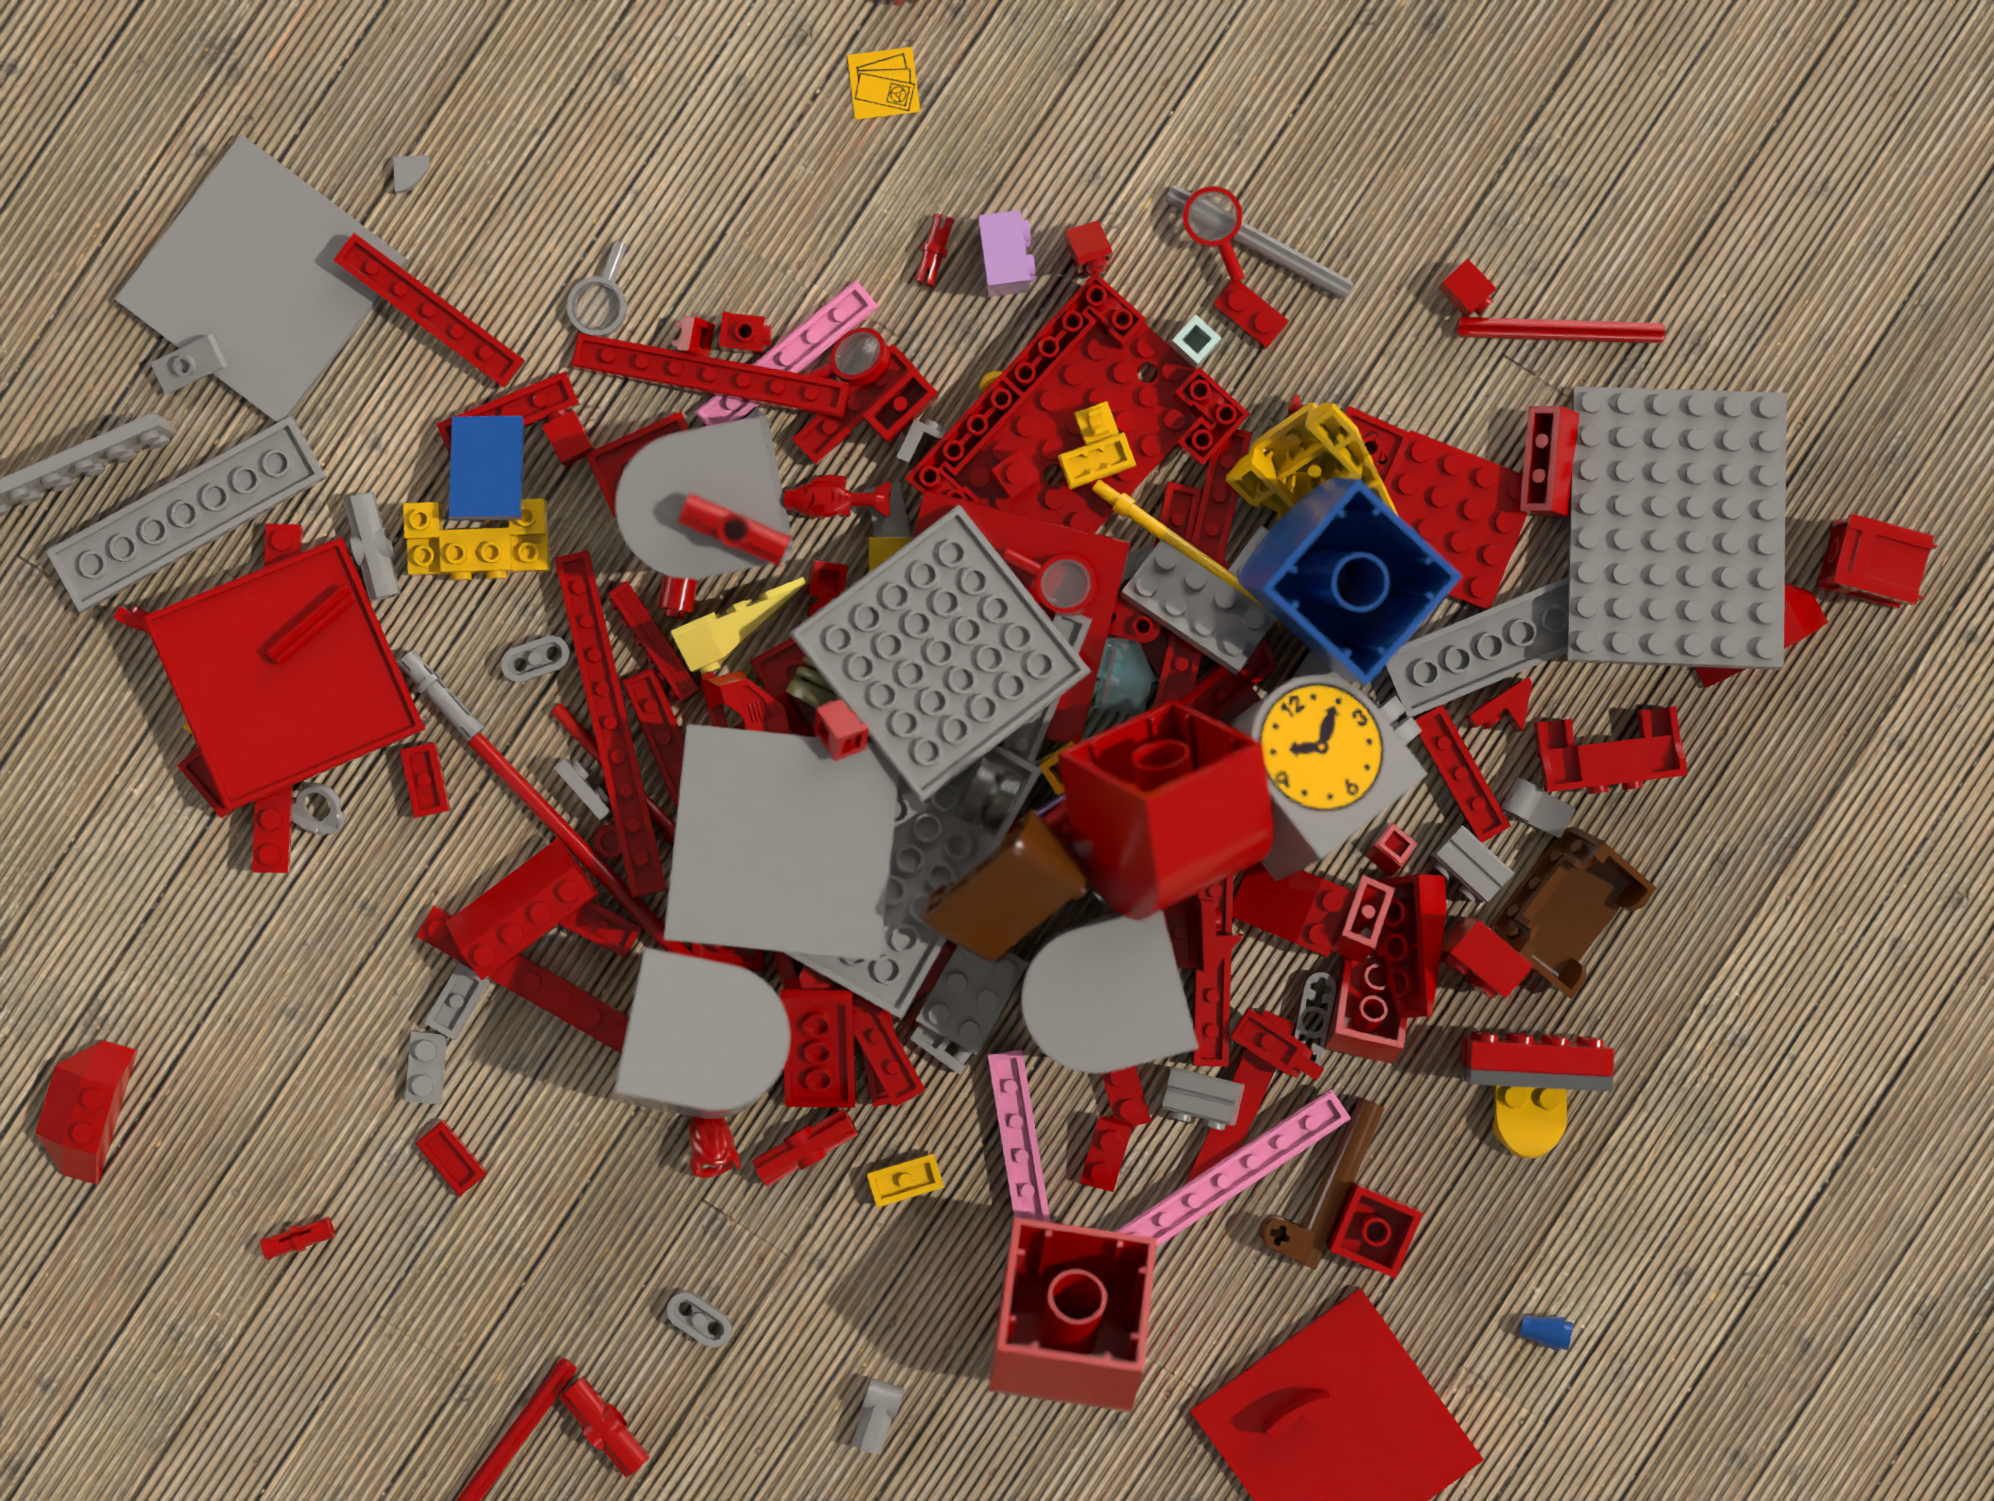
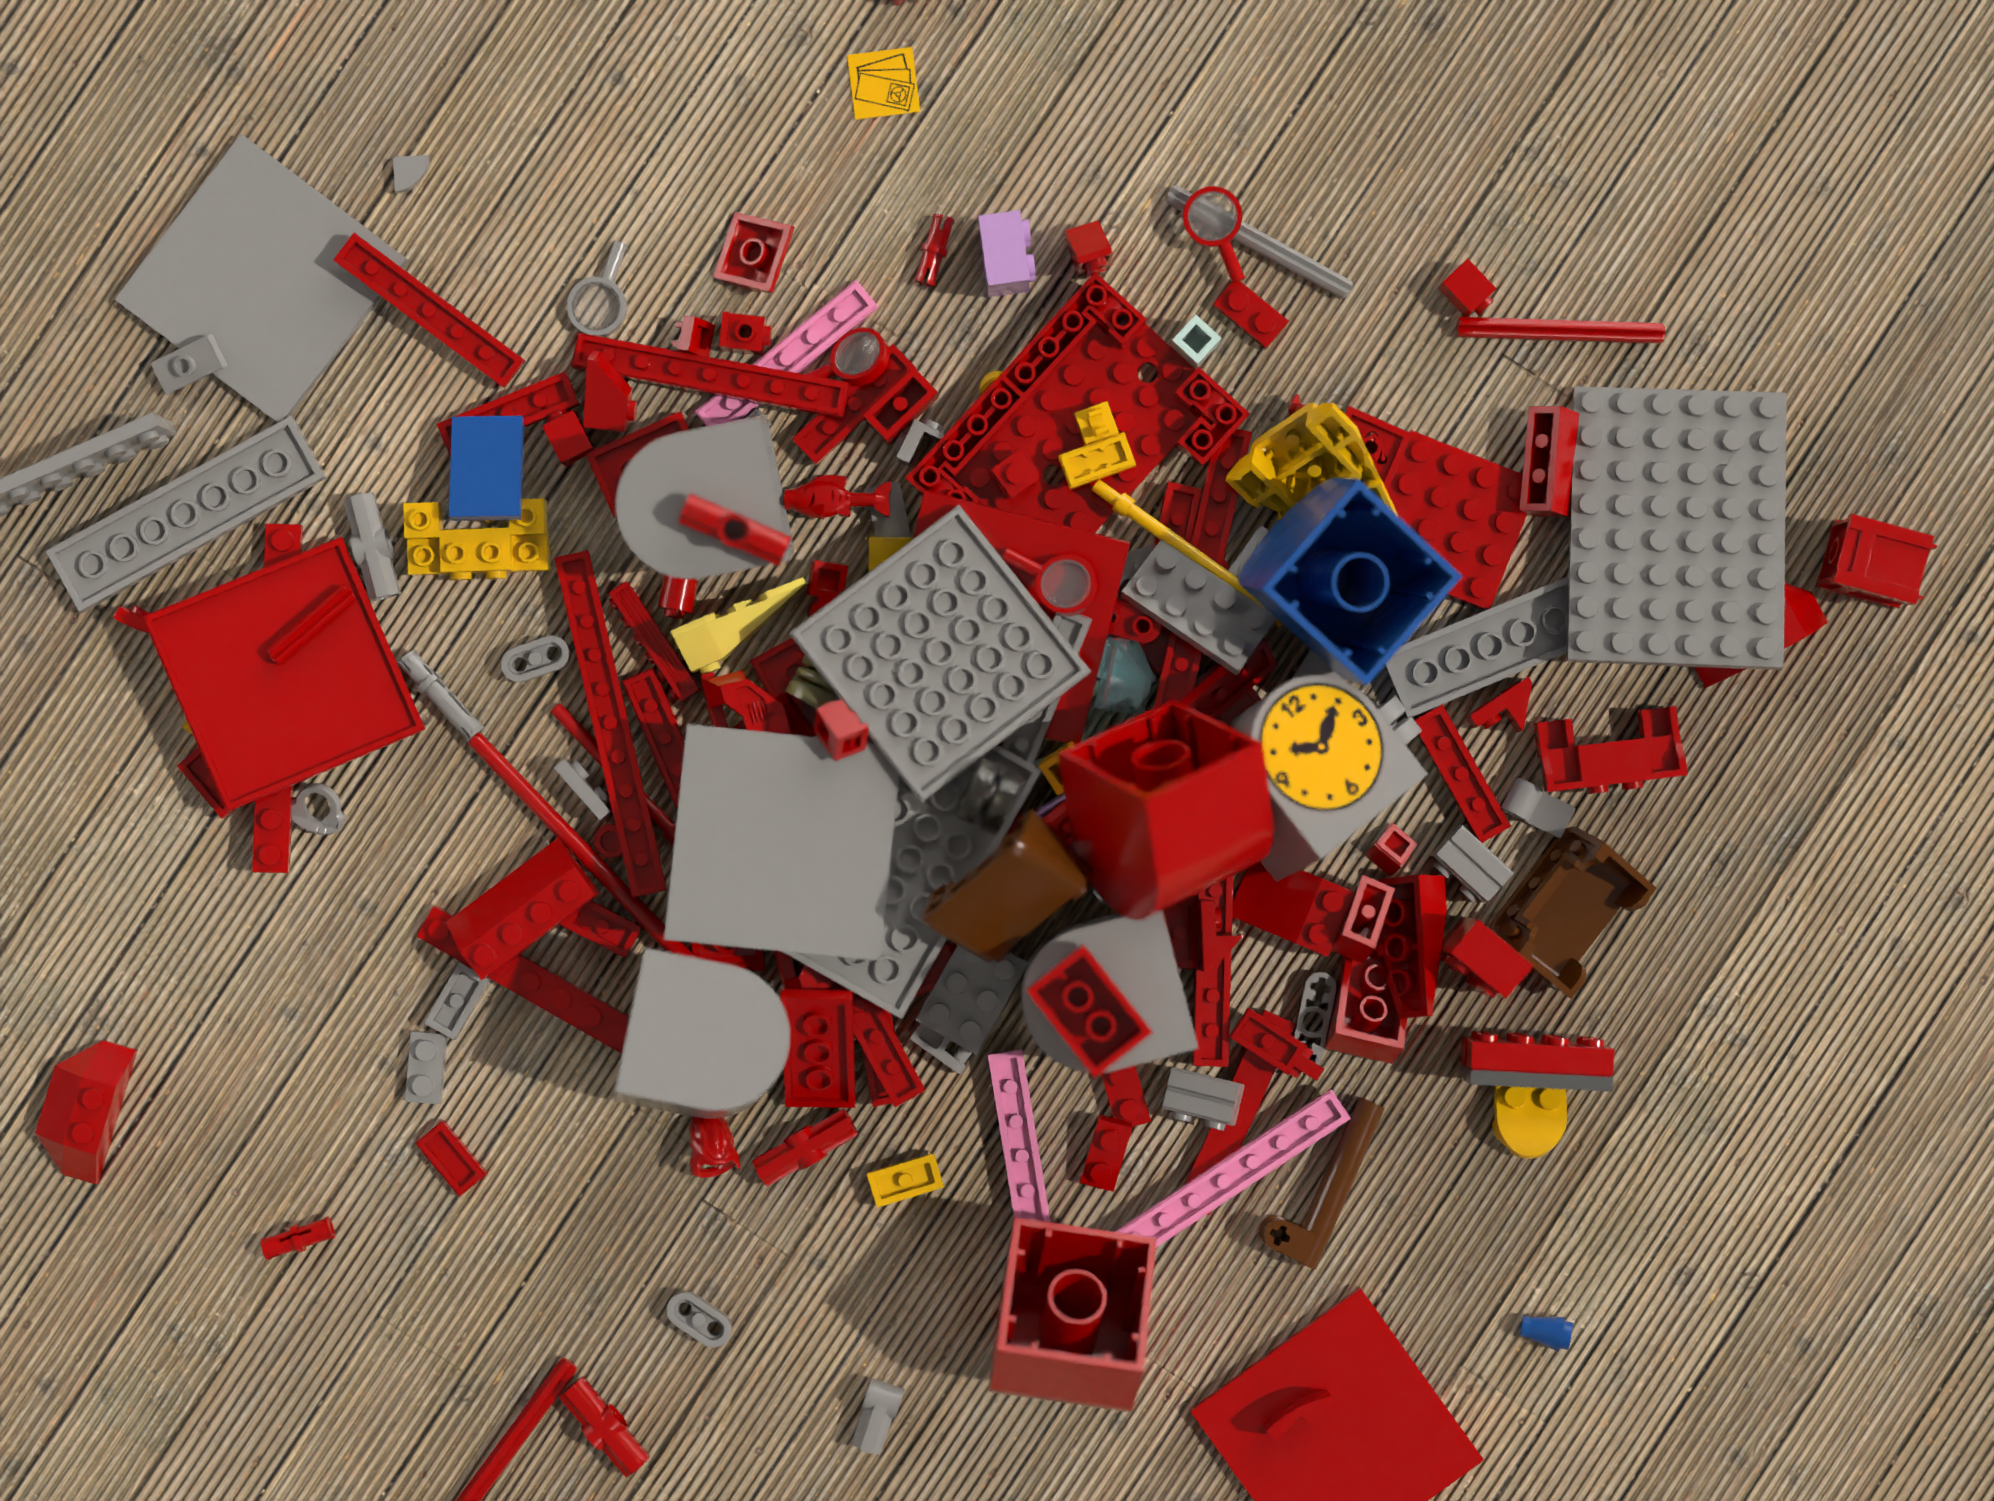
(425, 780): red plate -> none
(607, 396): none -> red slope
(753, 253): none -> red slope
(1088, 1010): none -> red brick
(1374, 1229): red brick -> none

